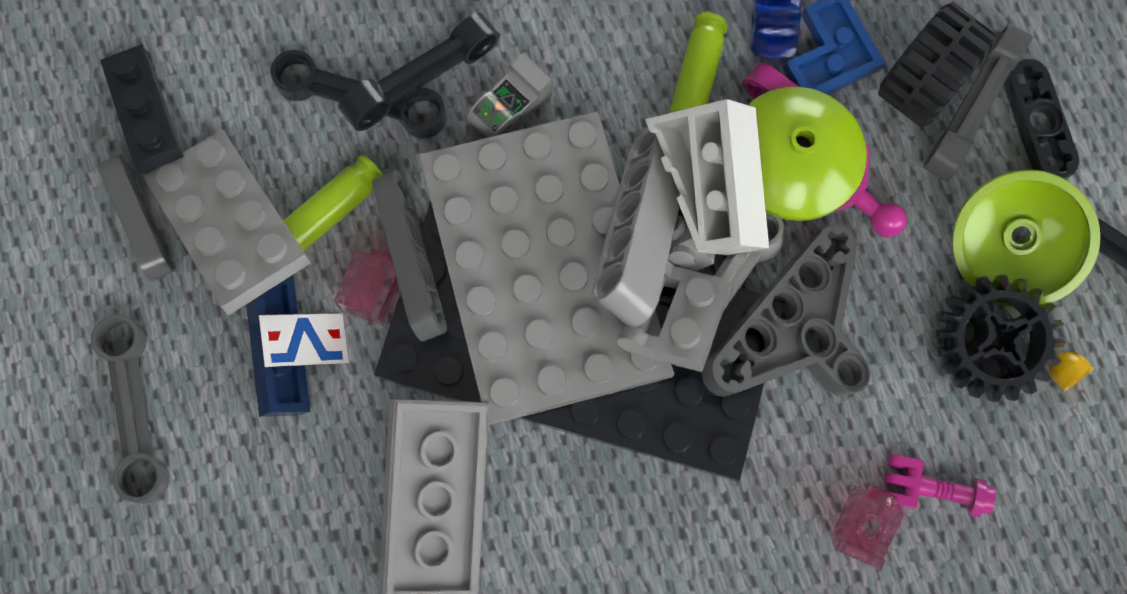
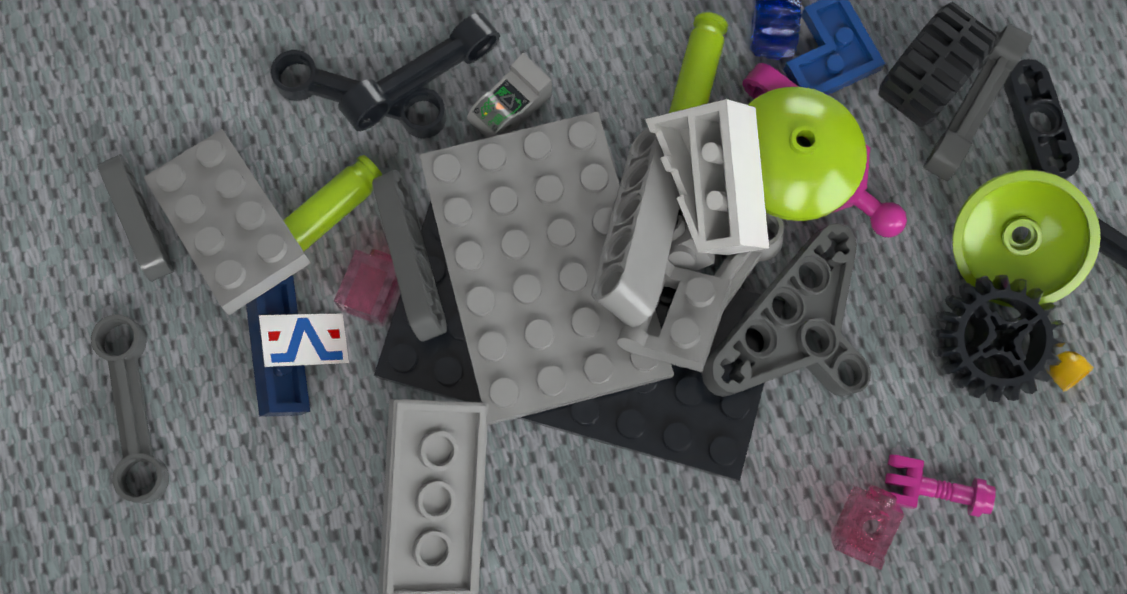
(141, 109): black plate -> none

